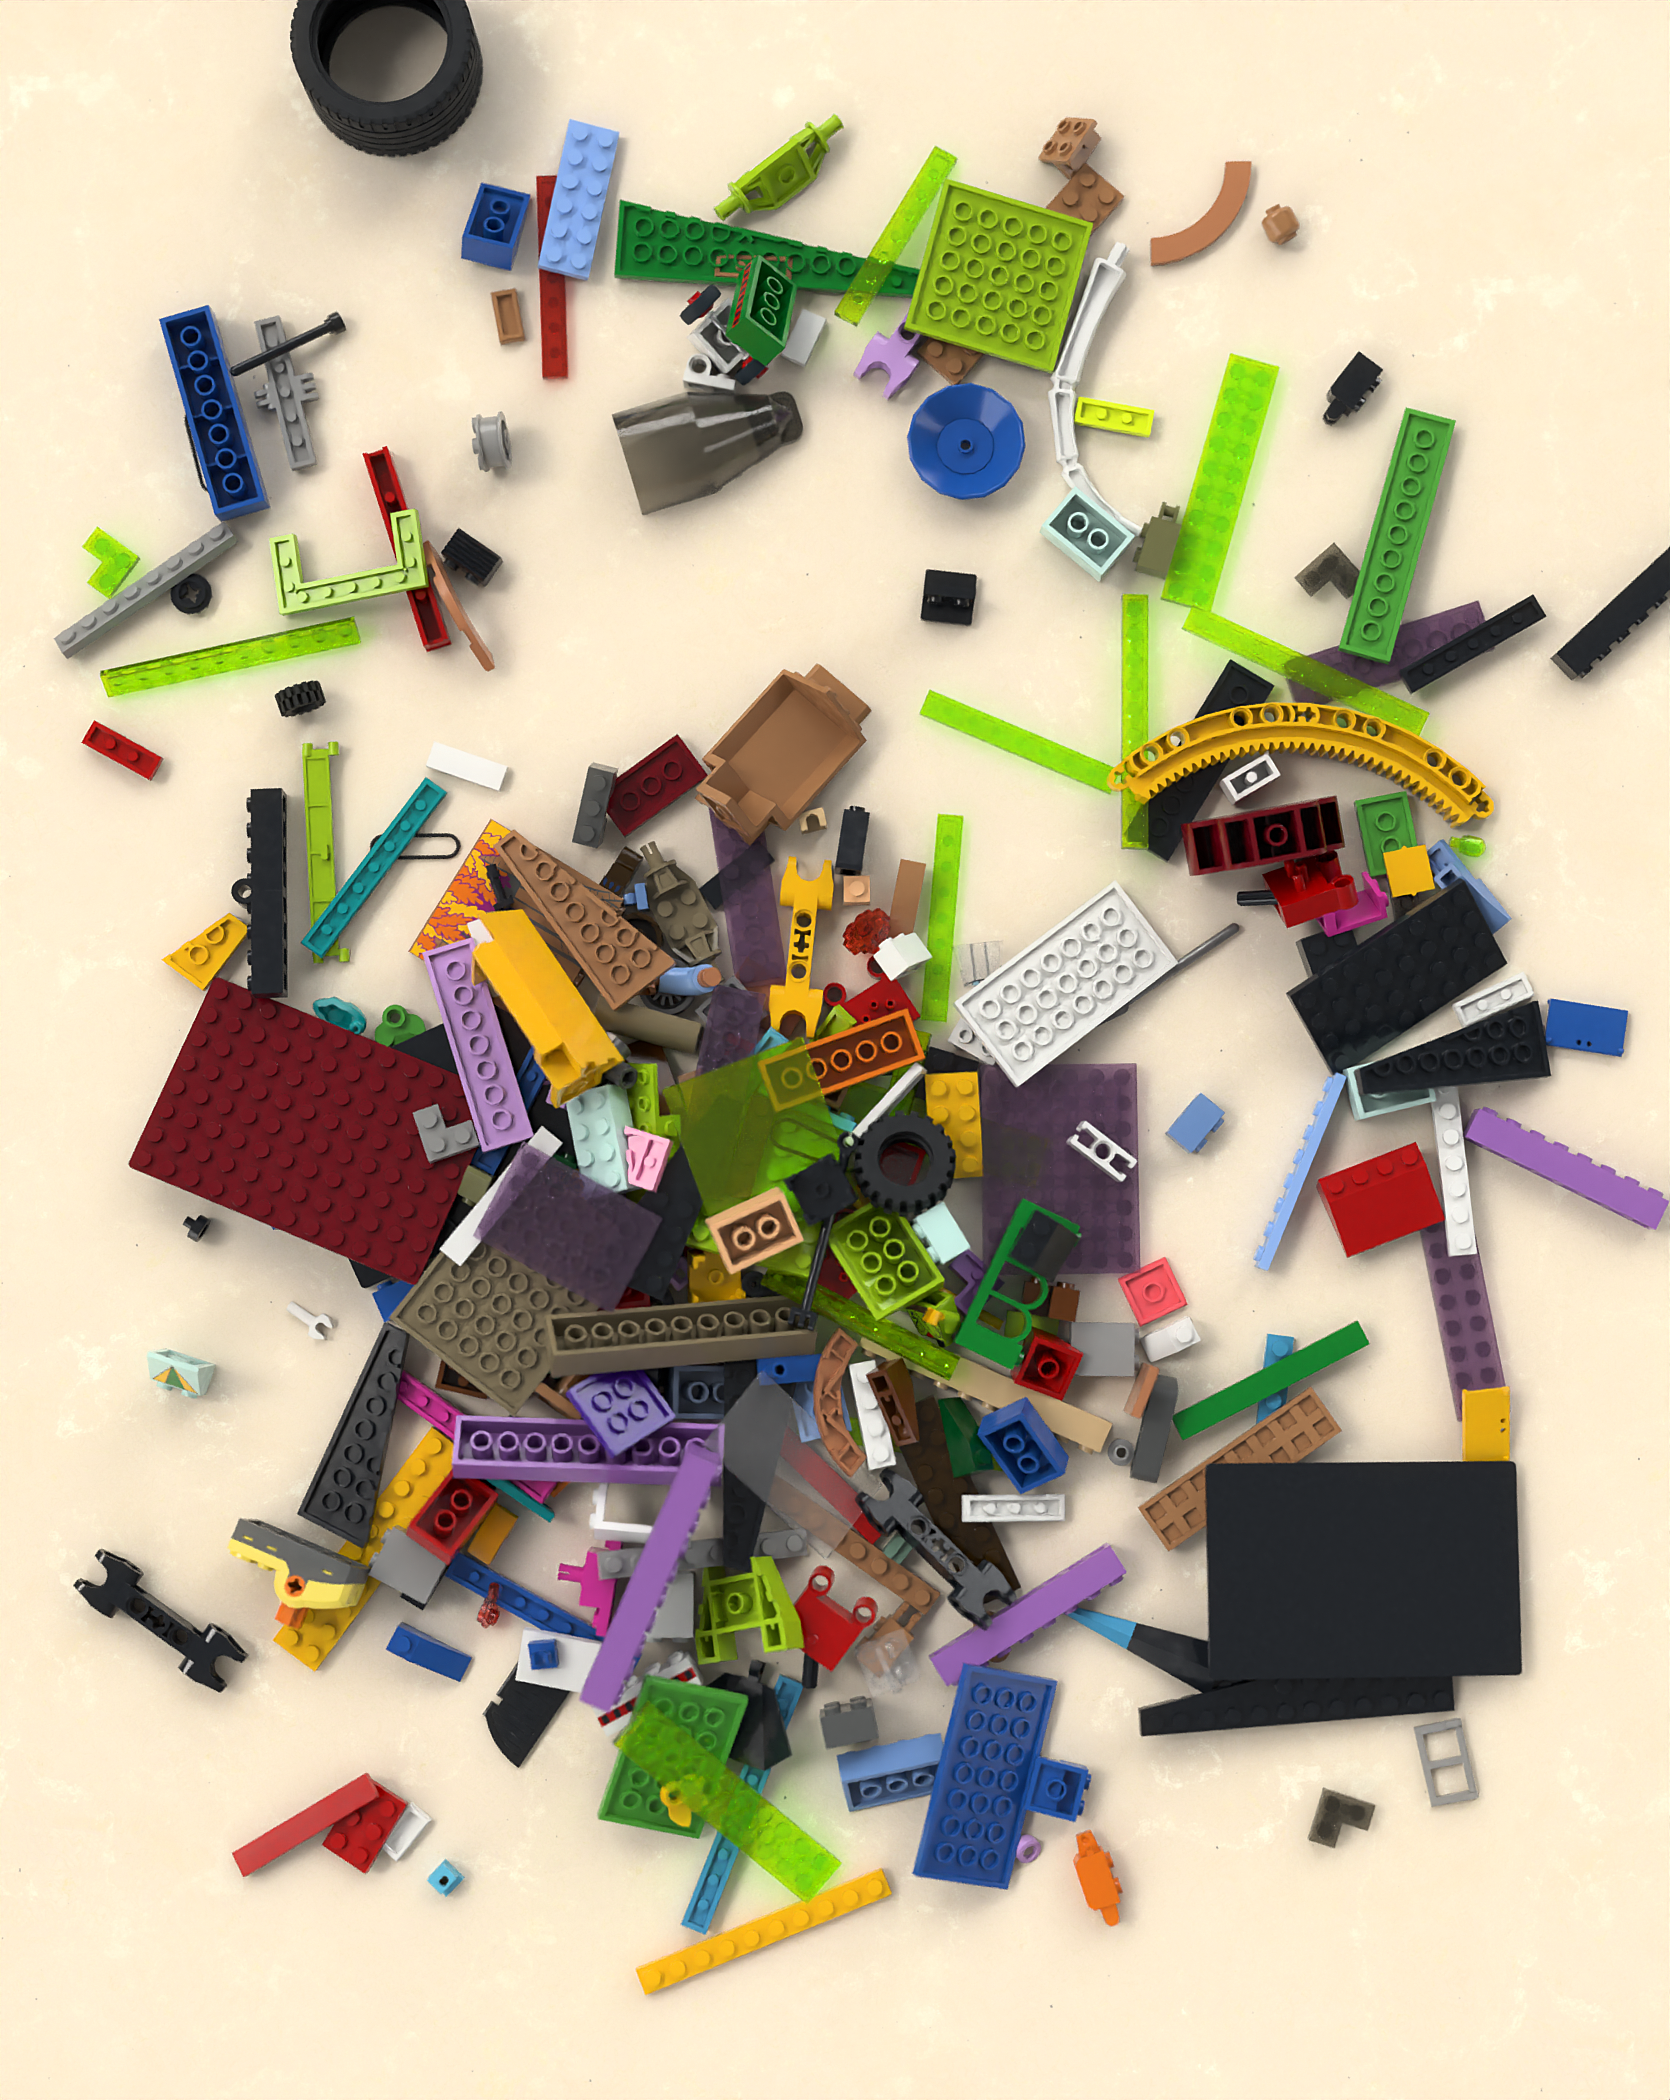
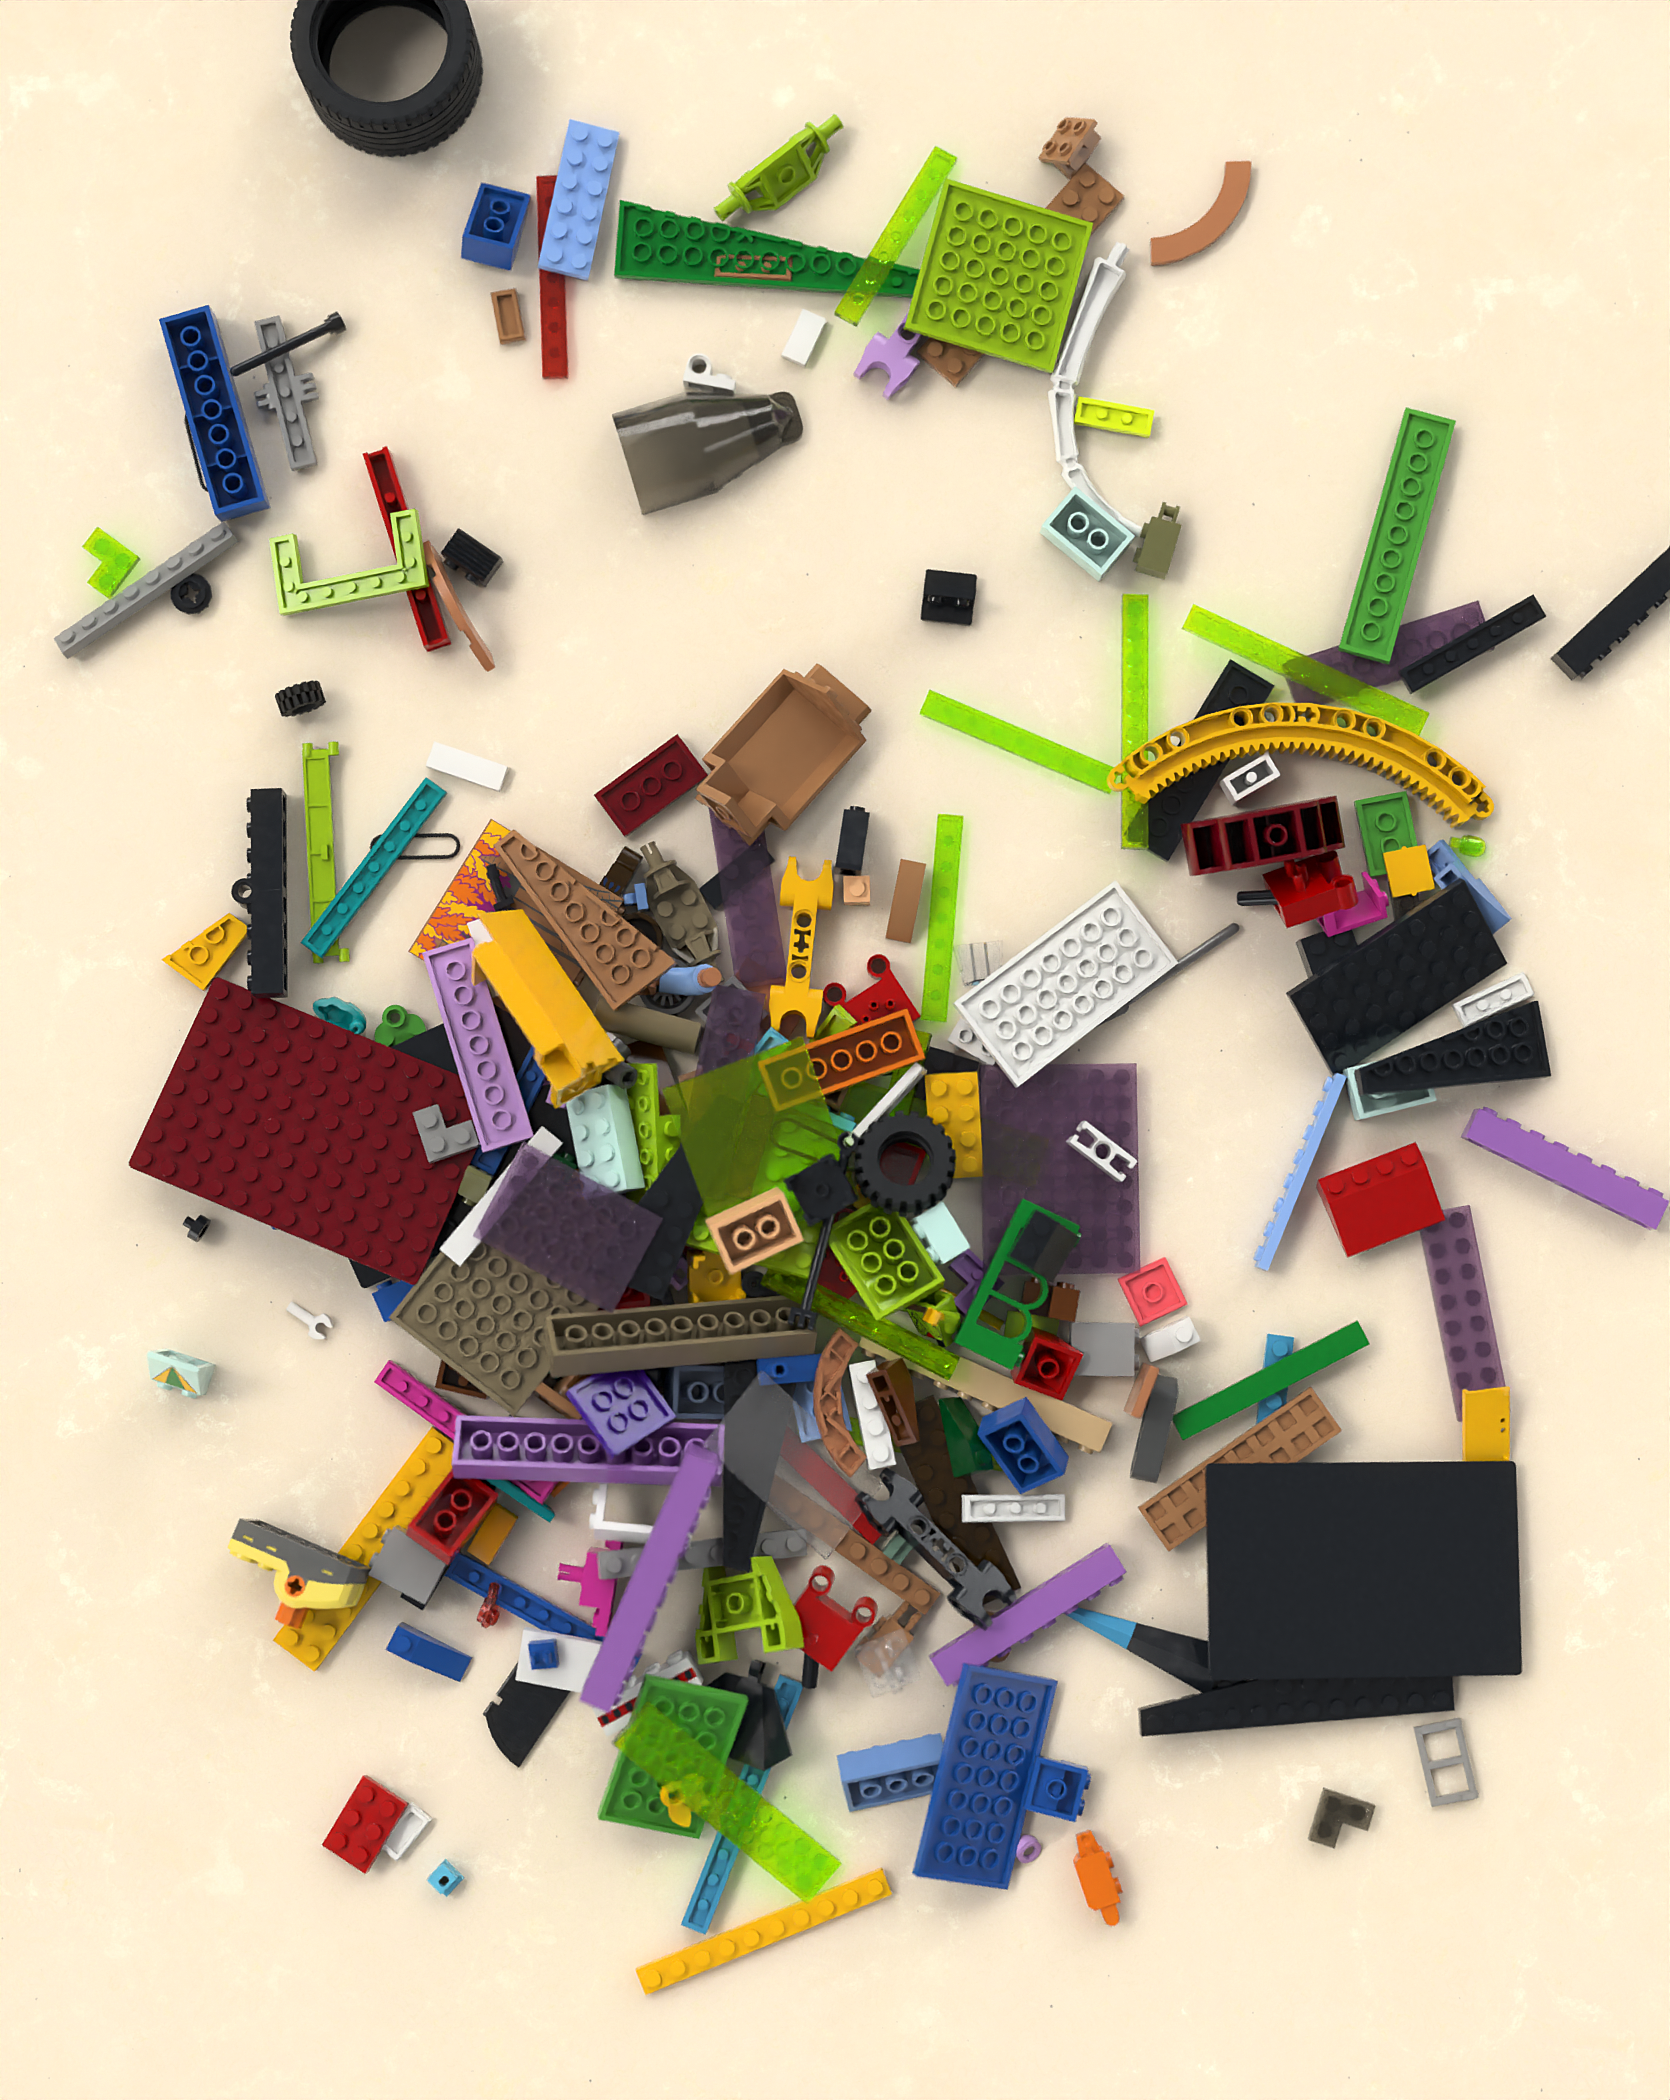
(121, 1592): black piece -> none
(122, 750): red plate -> none
(230, 657): clear neon green plate -> none
(305, 1824): tile -> none
(351, 1470): black wing -> none
(491, 441): light grey wheel -> none
(593, 806): dark grey arch -> none
(646, 1158): bright pink wing -> none
(676, 1614): white panel -> none
(711, 339): brick -> none
(761, 310): green brick -> none
(812, 821): tan piece -> none
(848, 1722): dark grey brick -> none
(867, 932): clear red plant -> none
(902, 955): white brick -> none
(973, 417): blue dish -> none
(1118, 1444): light grey plate -> none
(1195, 1124): medium blue brick -> none
(1220, 482): clear neon green plate -> none
(1280, 224): medium nougat head -> none
(1329, 566): clear smoke plate -> none
(1350, 387): black hinge -> none
(1453, 1172): white plate -> none
(1576, 1024): blue door -> none

